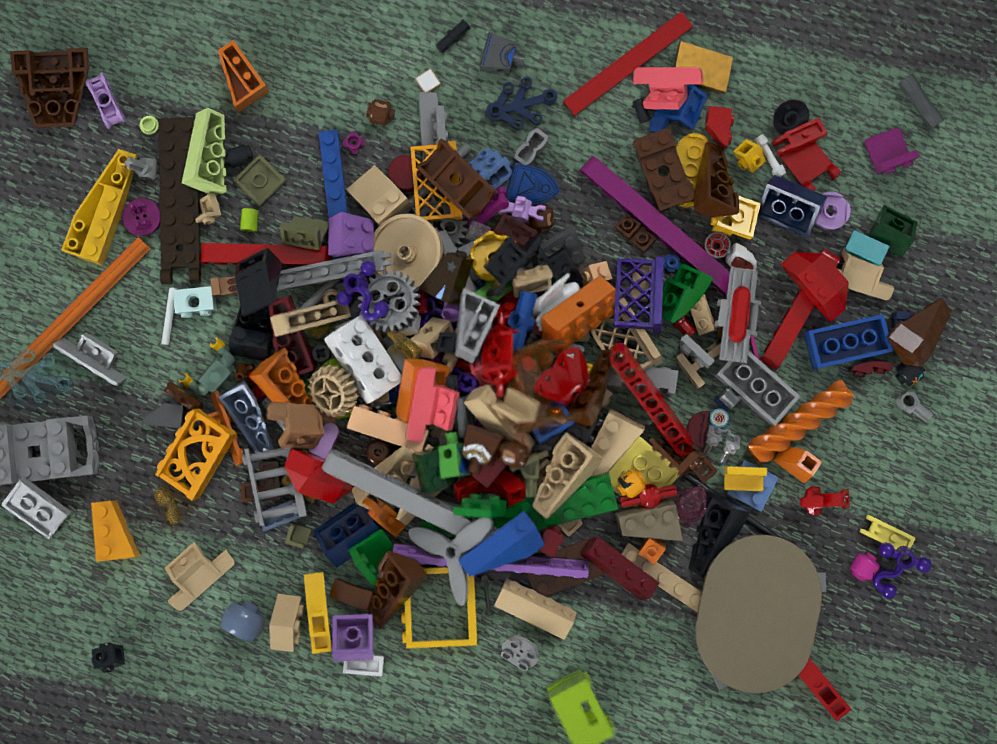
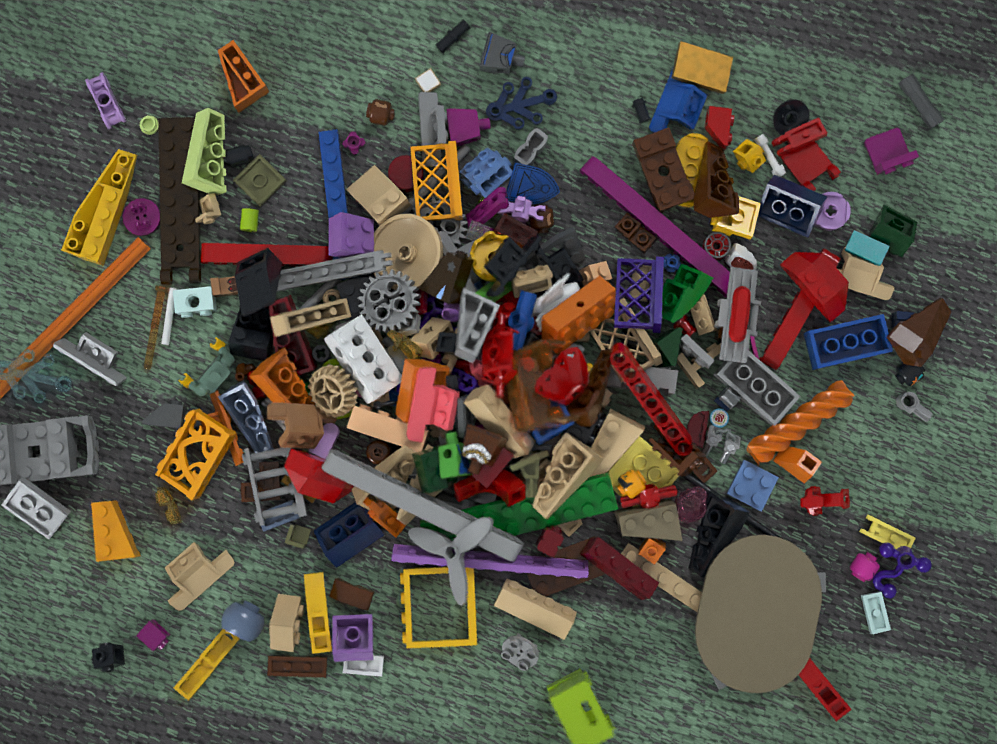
(51, 84): reddish brown wedge -> none
(143, 167): light grey axle -> none
(154, 635): none -> magenta brick
(155, 325): none -> clear orange bar
(182, 396): reddish brown slope -> none
(205, 664): none -> yellow slope
(297, 666): none -> reddish brown plate
(304, 232): olive bracket -> none
(345, 297): dark purple piece -> none
(370, 553): green bracket -> none
(396, 583): reddish brown wedge -> none
(465, 125): none -> magenta torso
(471, 192): reddish brown piece -> none
(481, 507): green plate -> none
(489, 611): dark grey hinge -> none
(508, 544): blue wedge -> none
(514, 453): reddish brown head -> none
(517, 406): tan panel -> none
(627, 64): red tile -> none
(667, 85): coral plate -> none
(668, 346): none -> dark green slope
(744, 478): yellow panel -> none
(866, 368): dark red slope -> none
(875, 612): none -> light aqua plate

